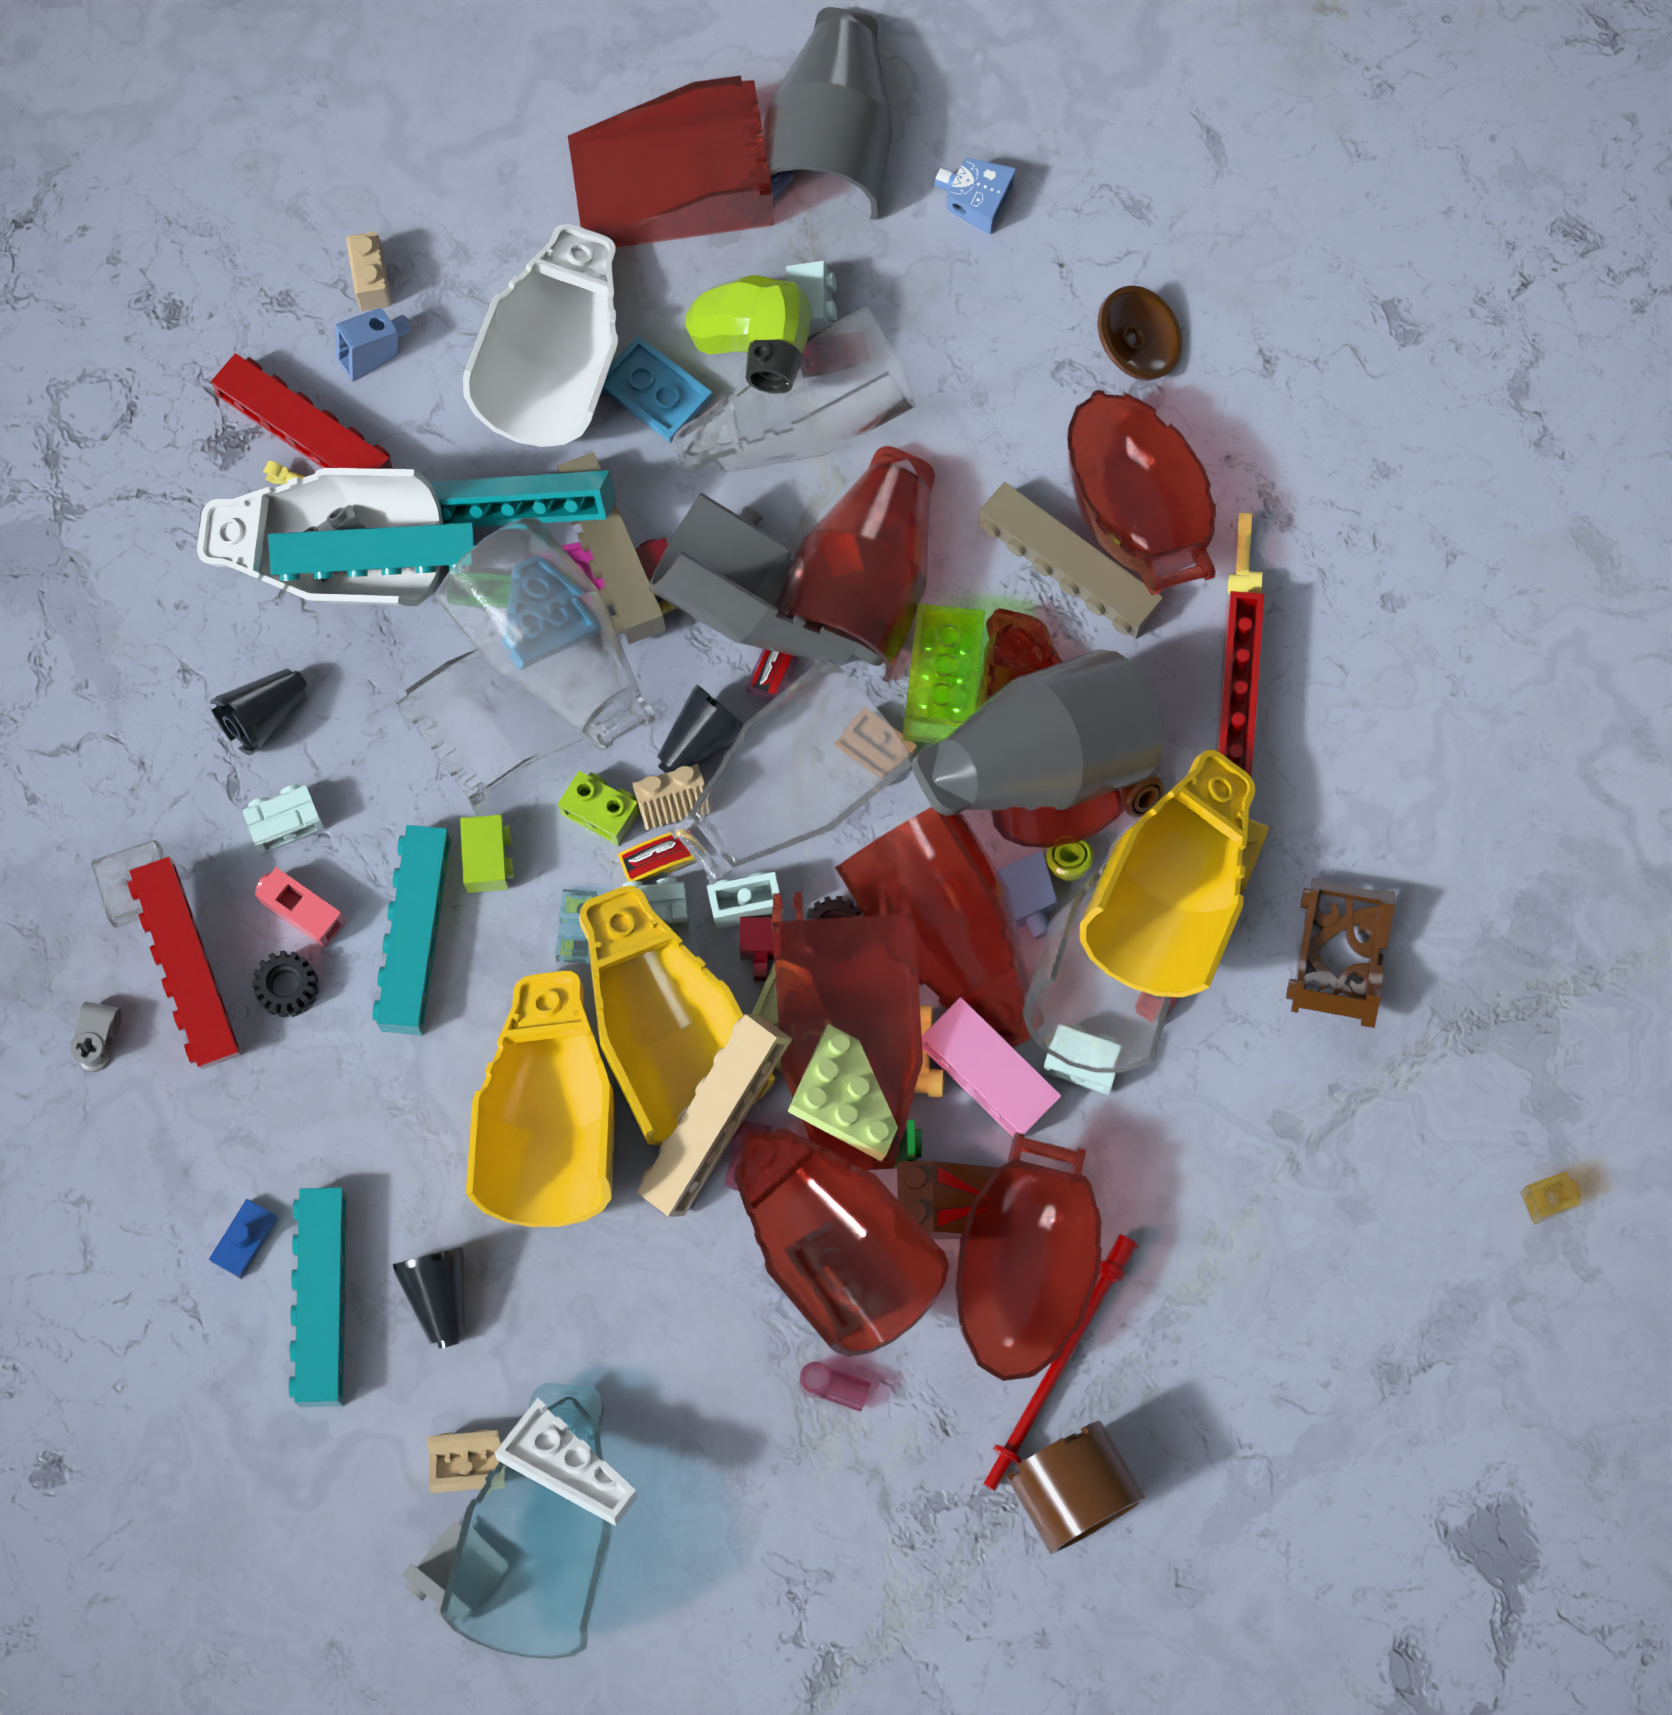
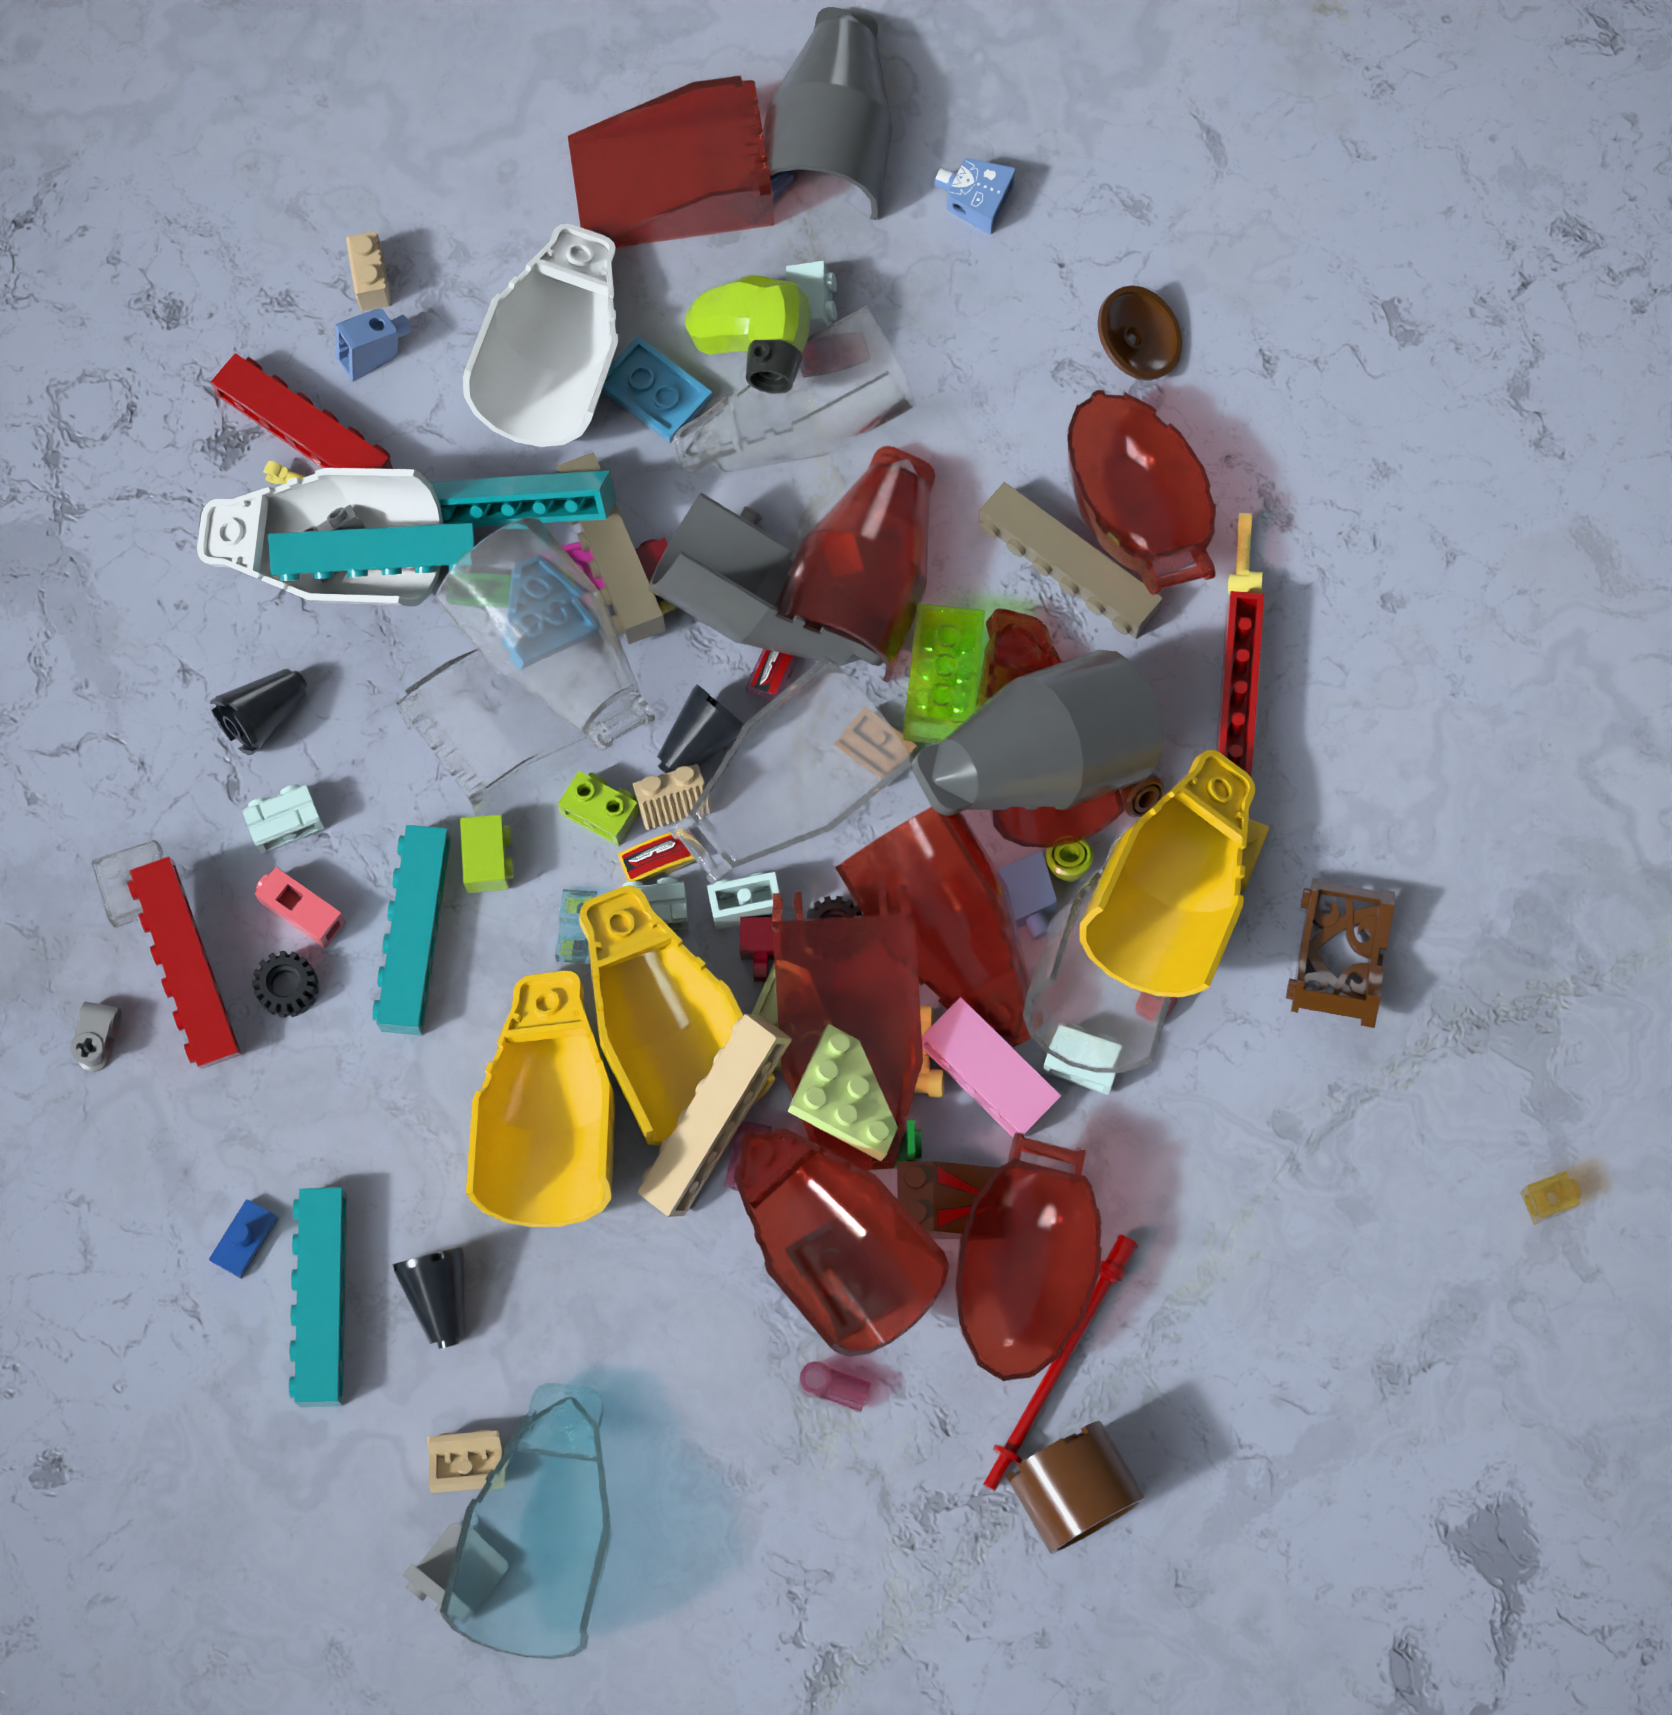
(557, 1459): white wing -> none

